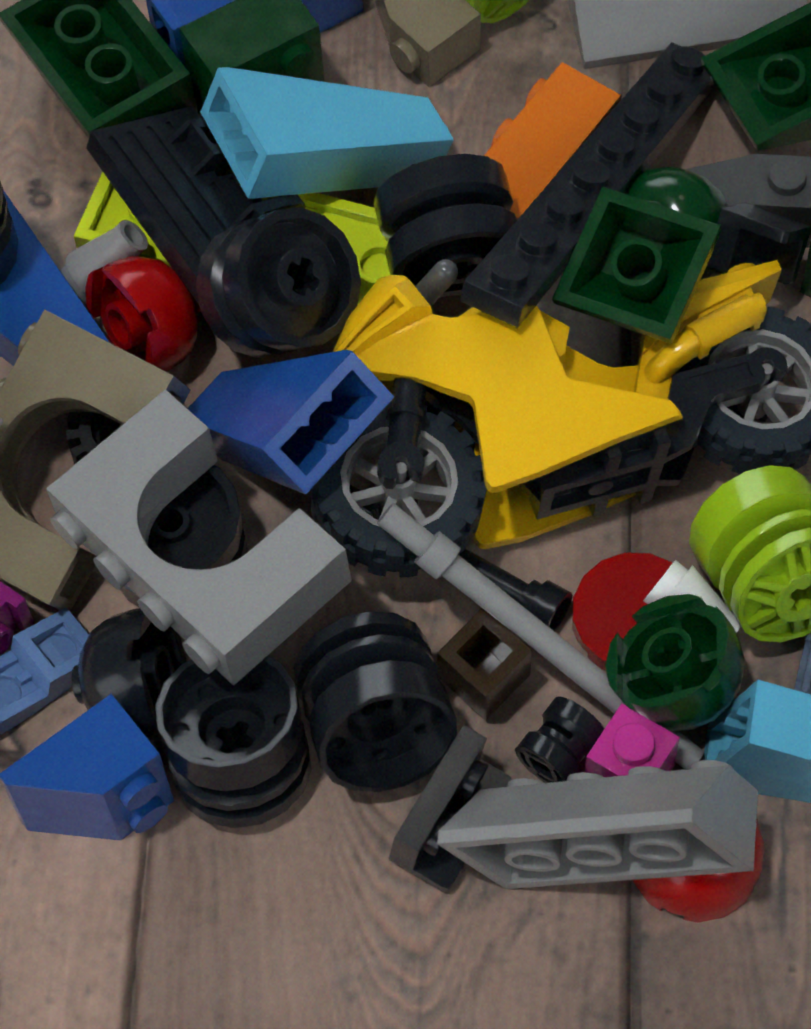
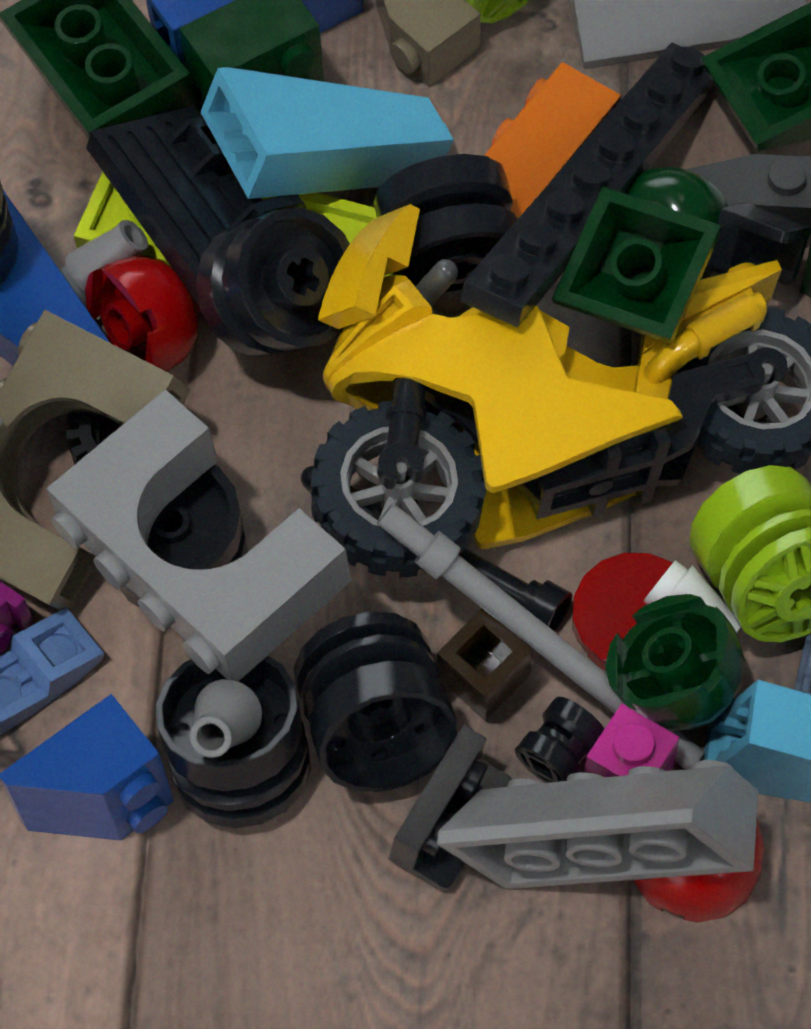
(131, 662): black cylinder -> none
(224, 717): none -> light grey cone
(291, 415): blue slope -> none
(358, 277): none -> yellow slope

